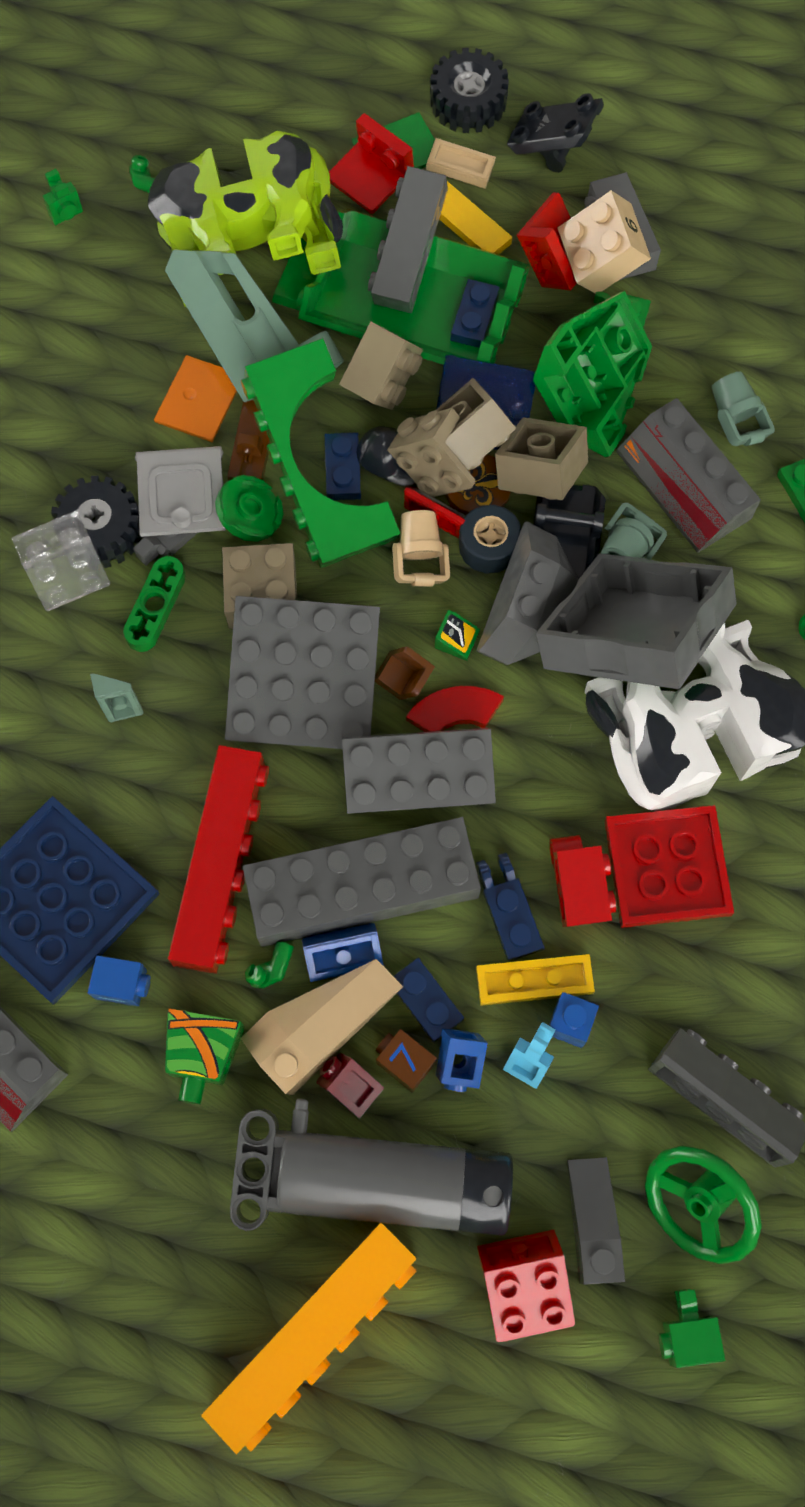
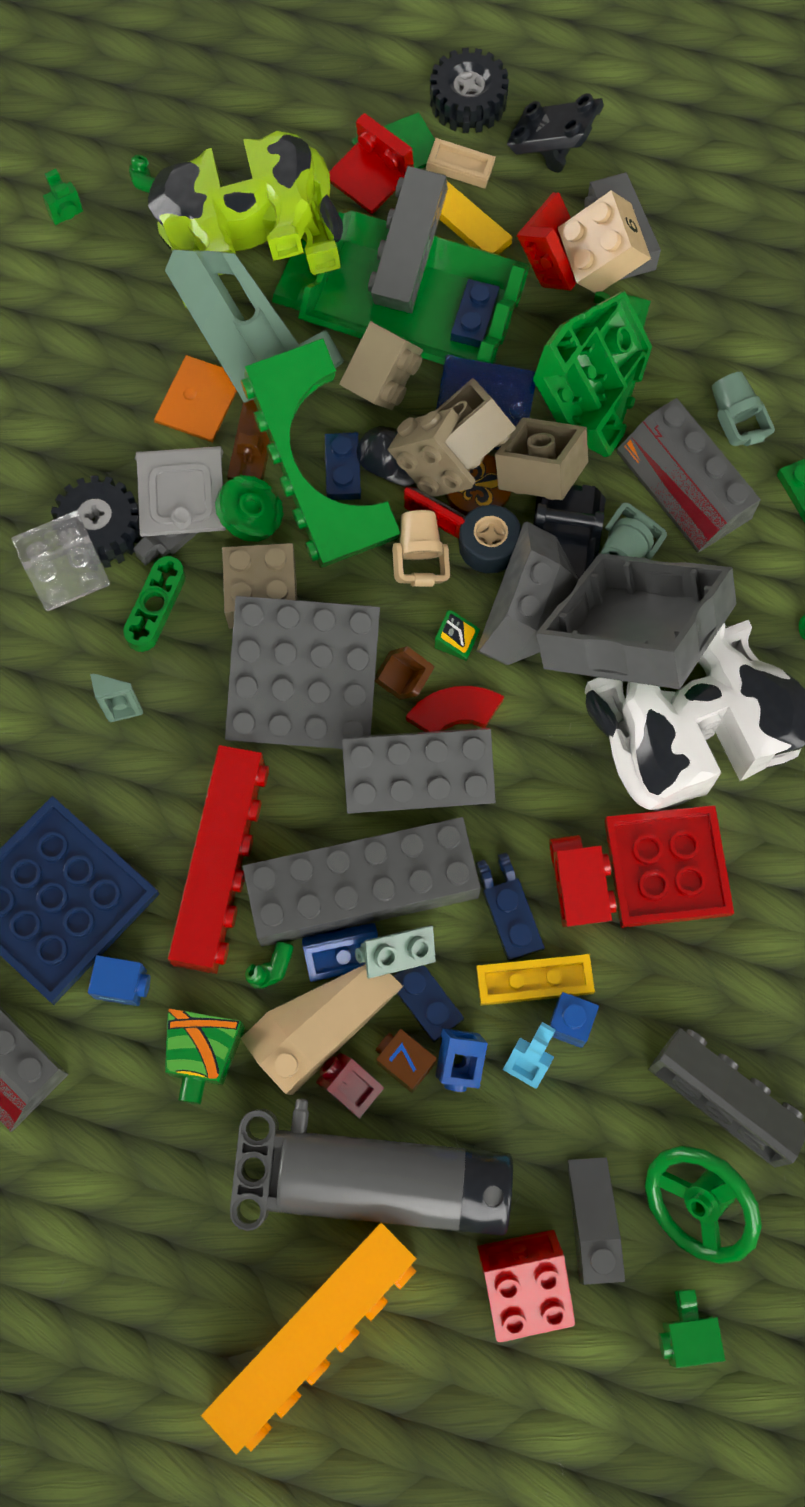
(397, 951): none -> hinge

